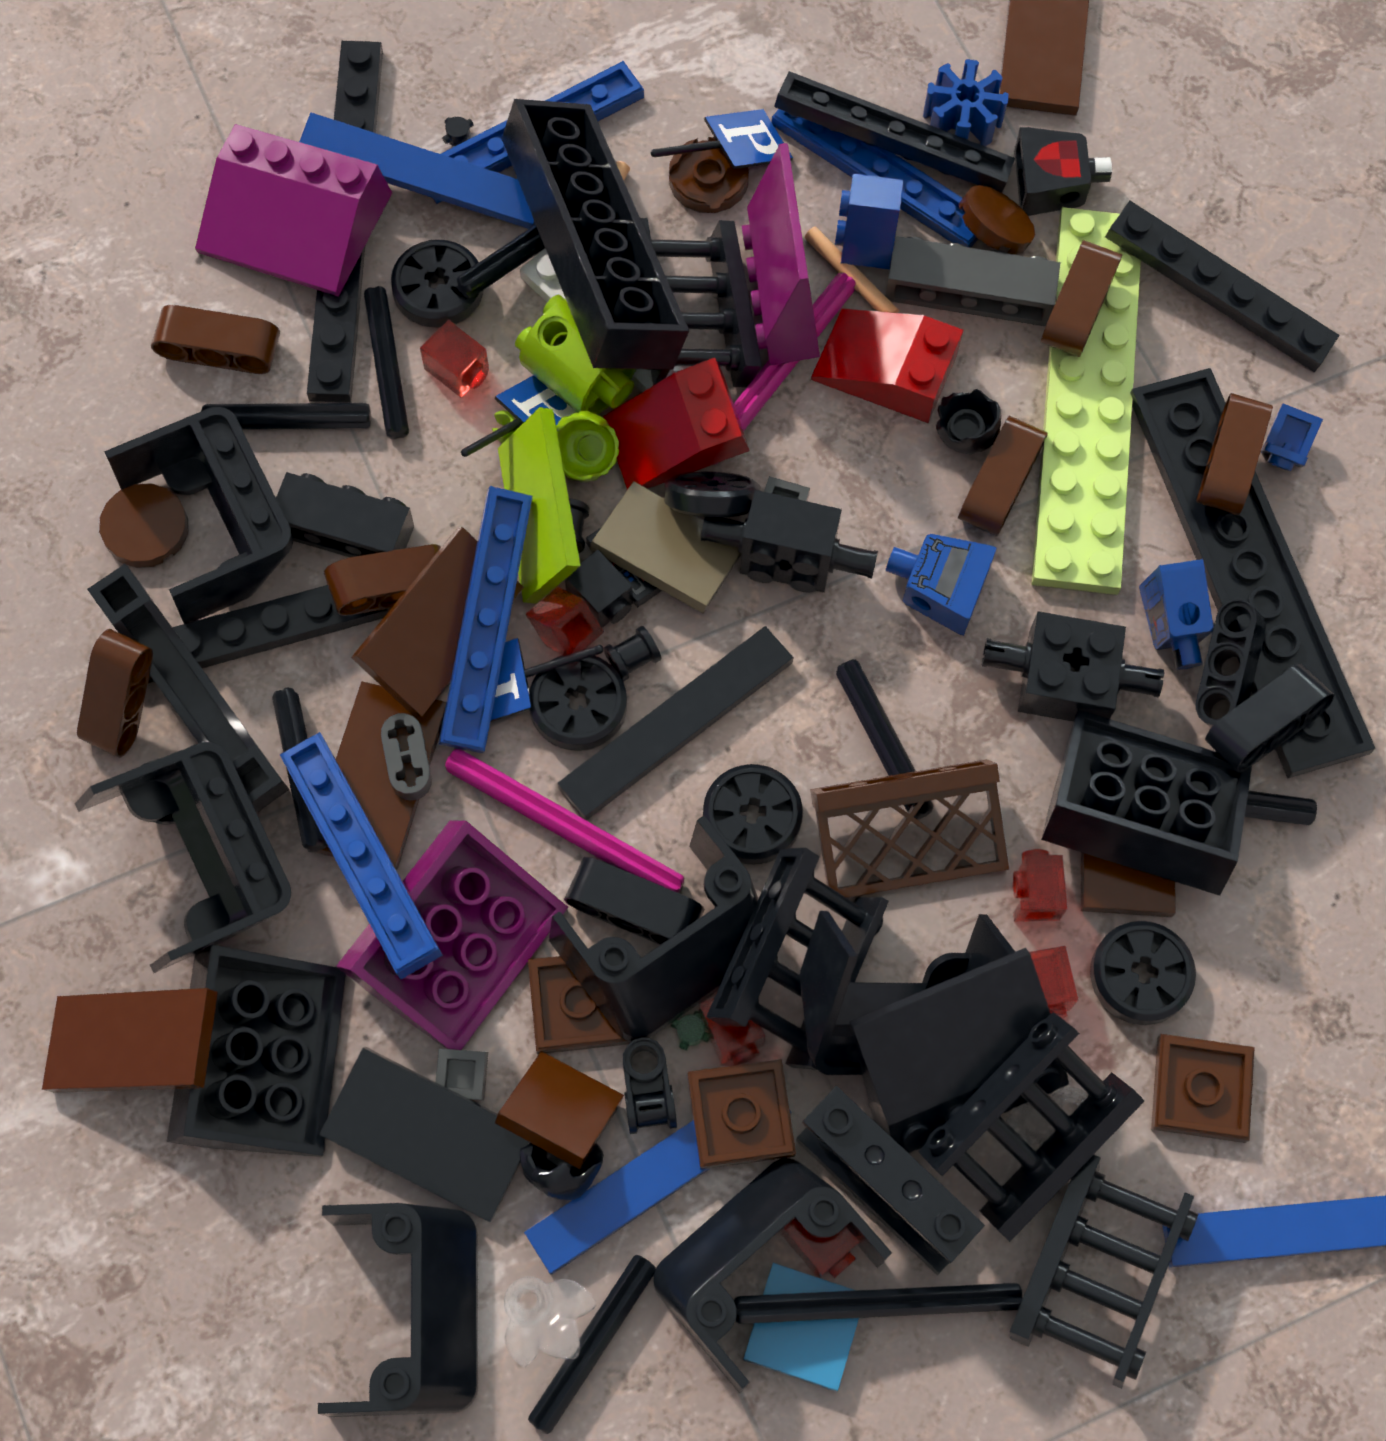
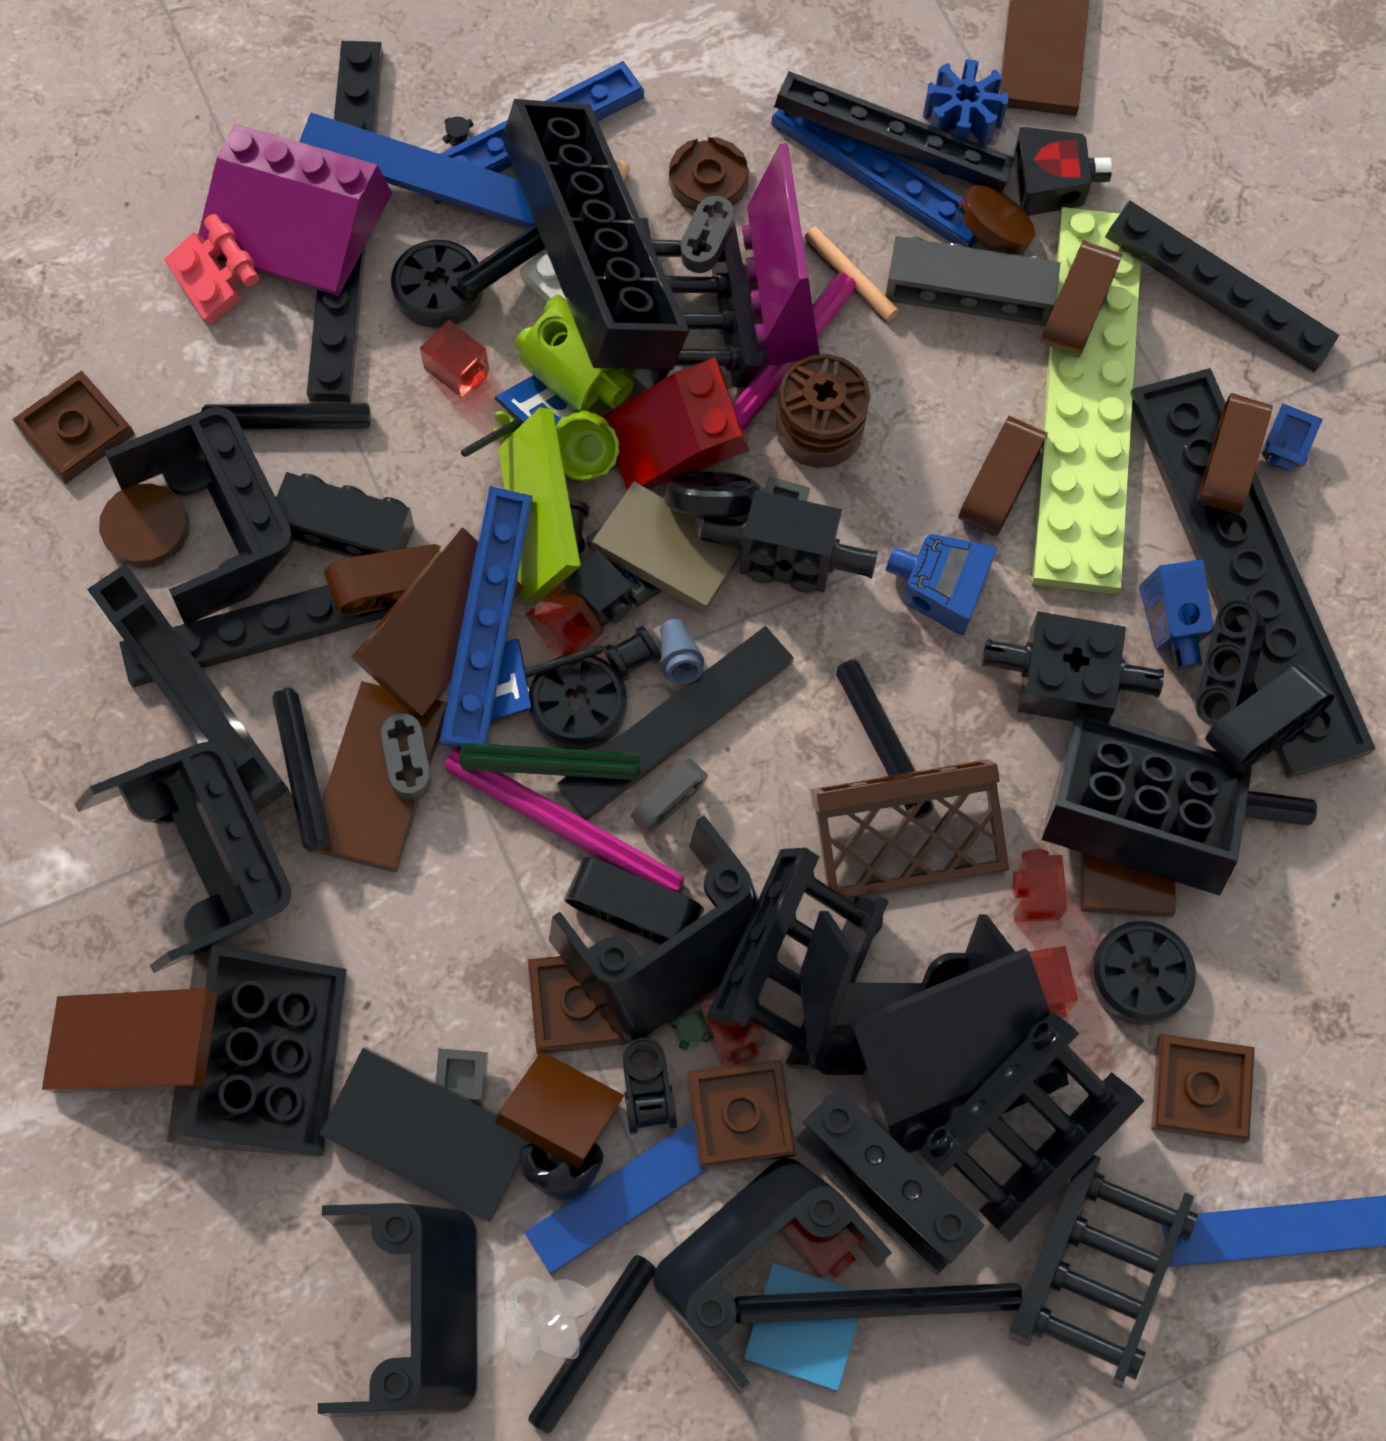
(73, 426): none -> reddish brown tile
(114, 693): reddish brown beam -> none
(203, 277): none -> coral plate
(215, 339): reddish brown beam -> none
(361, 856): blue tile -> none
(386, 362): black axle -> none
(485, 922): magenta slope -> none
(550, 761): none -> dark green axle
(669, 796): none -> dark grey beam
(679, 654): none -> sand blue cone
(699, 231): none -> dark grey beam
(744, 137): piece -> none
(760, 787): black wheel -> none
(821, 431): none -> reddish brown wheel
(871, 221): blue brick -> none
(889, 359): red slope -> none
(968, 421): black hair -> none

